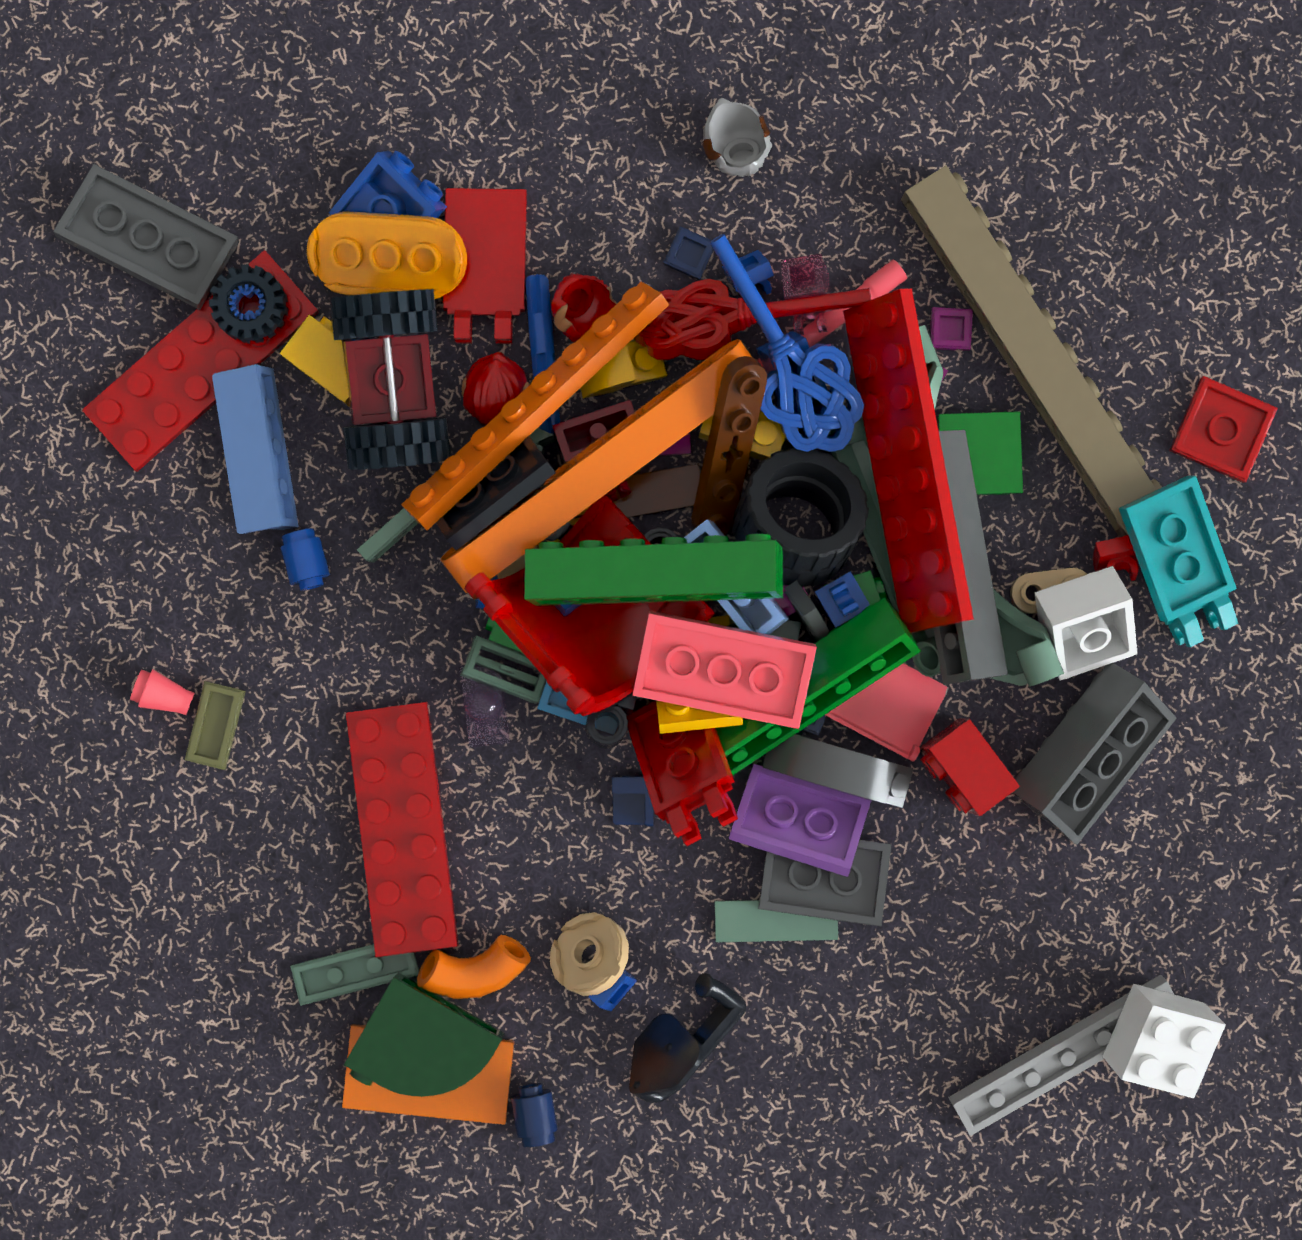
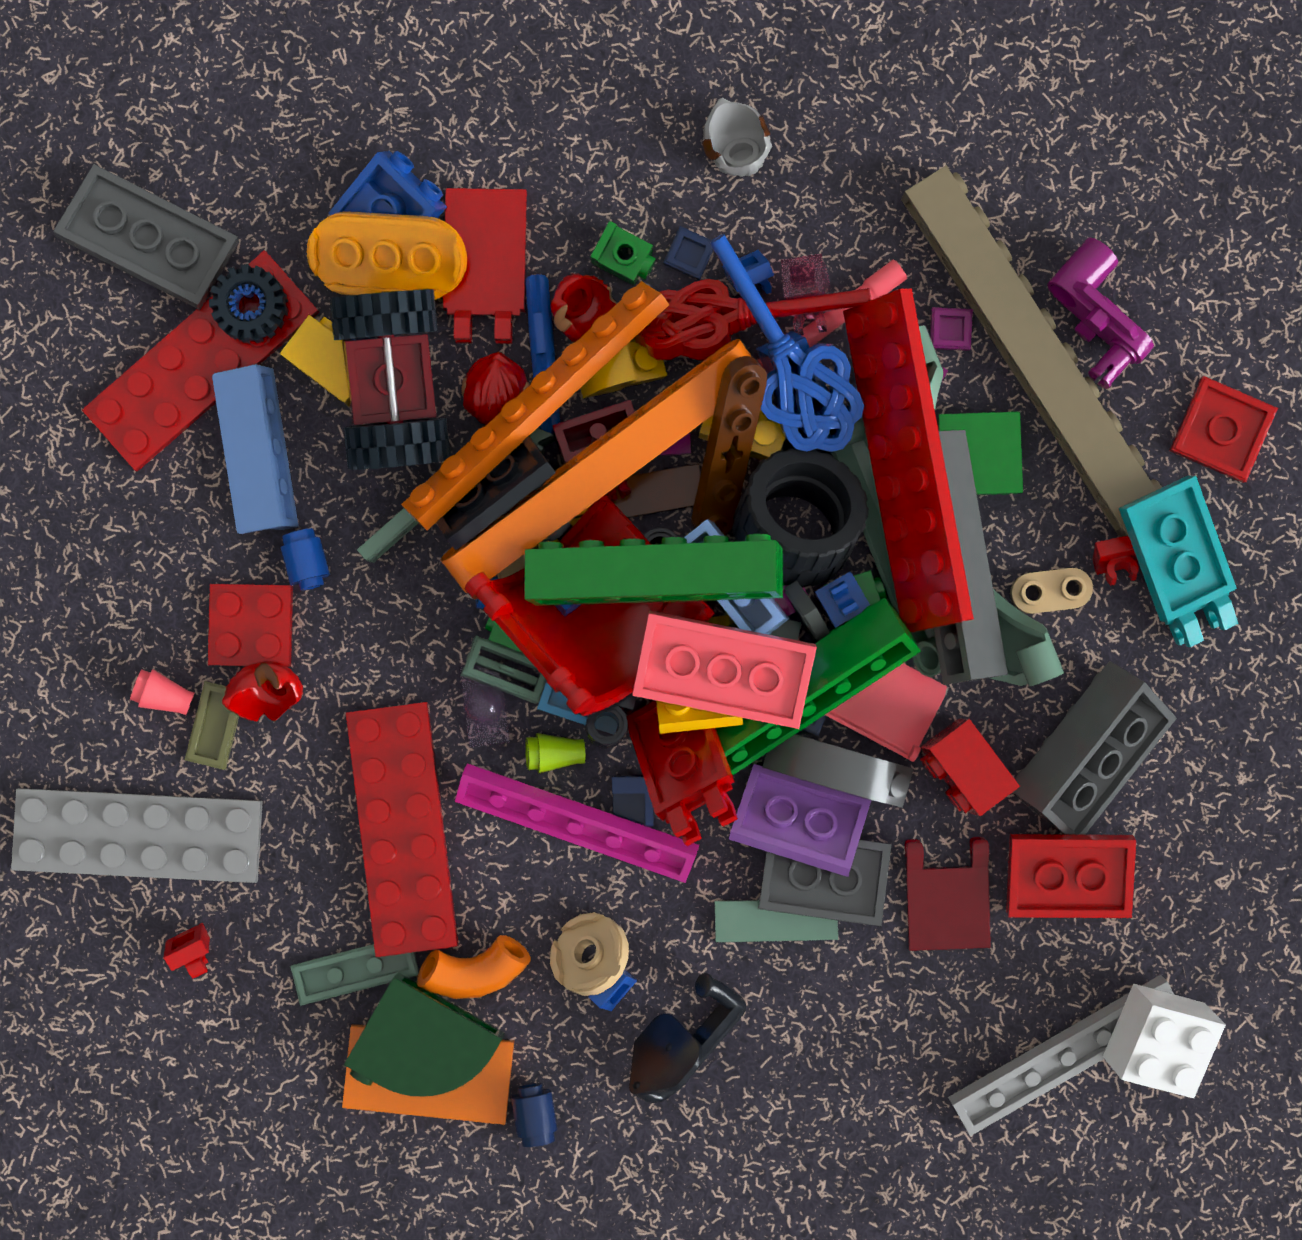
(136, 835): none -> light grey plate
(188, 950): none -> red tile
(250, 624): none -> red plate
(262, 690): none -> red hair
(553, 752): none -> lime cone
(576, 823): none -> dark pink plate
(606, 255): none -> green brick
(948, 903): none -> dark red flag
(1070, 876): none -> red plate
(1076, 290): none -> magenta piece
(1088, 621): white brick -> none

